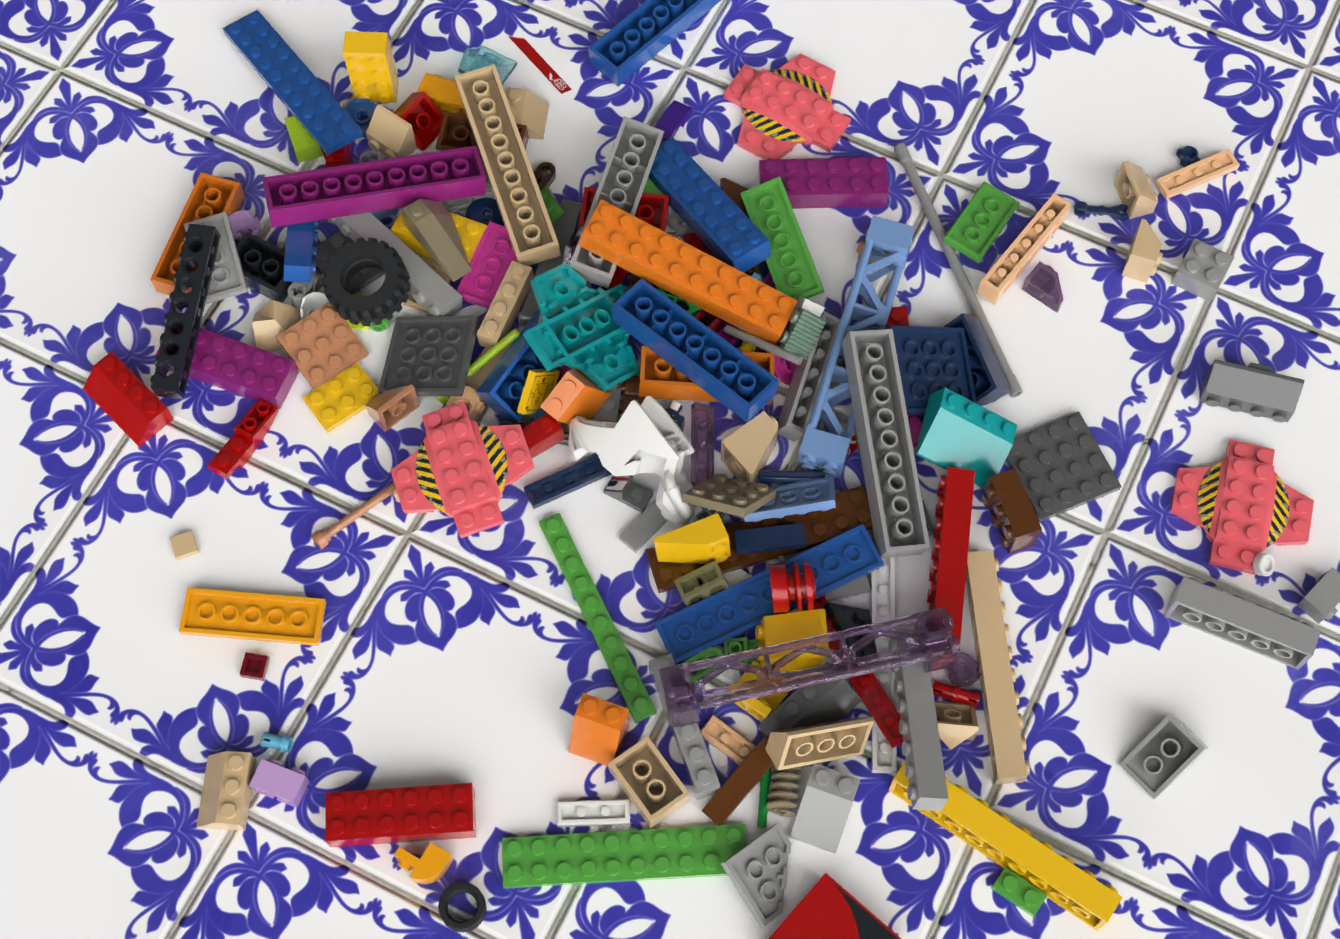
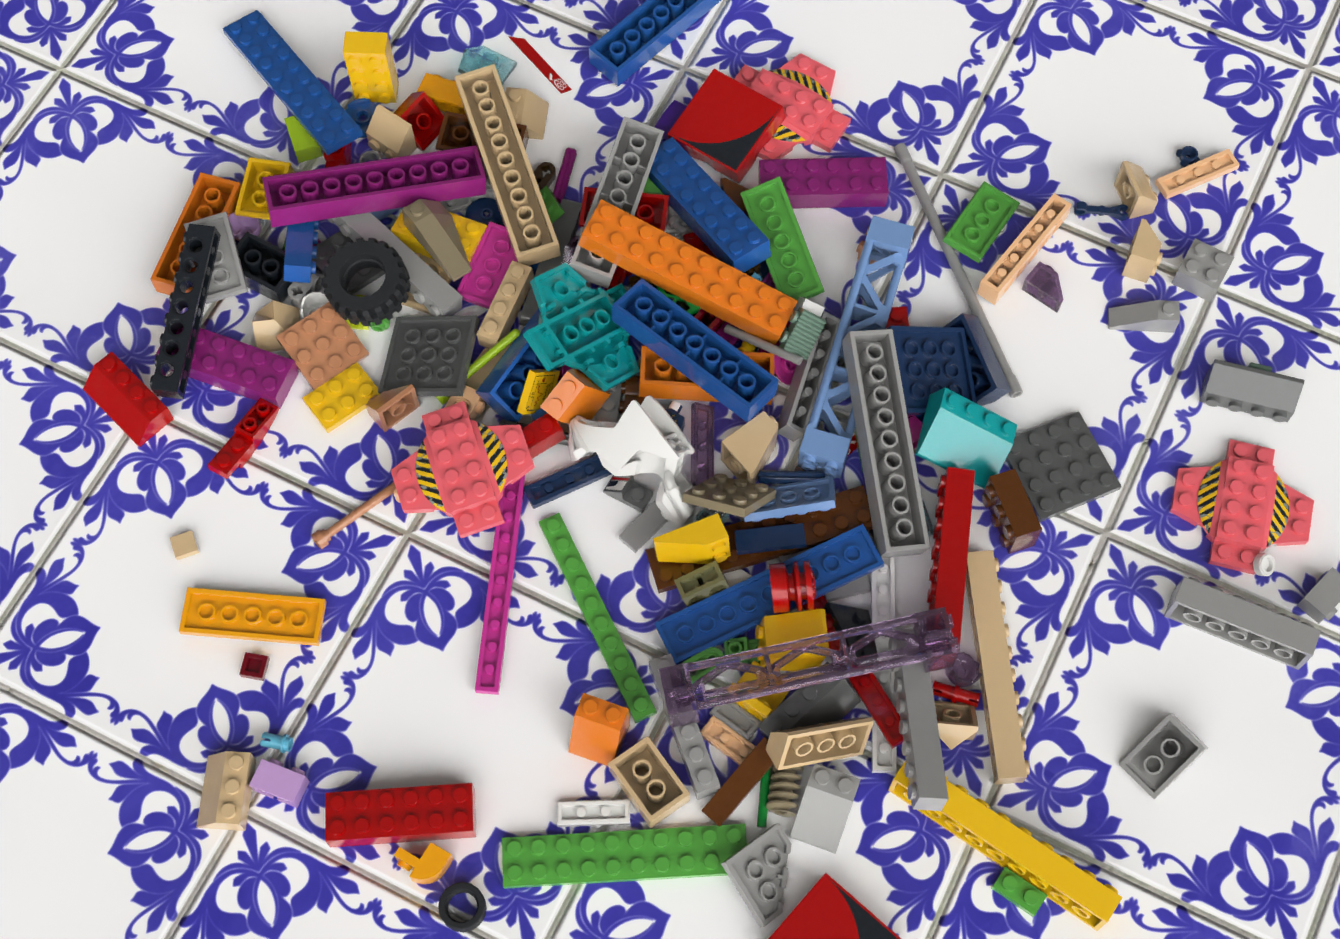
(252, 196): none -> yellow slope
(499, 591): none -> dark pink plate
(564, 174): none -> magenta axle
(727, 125): none -> red tile
(737, 719): none -> light grey tile
(1145, 316): none -> light grey slope

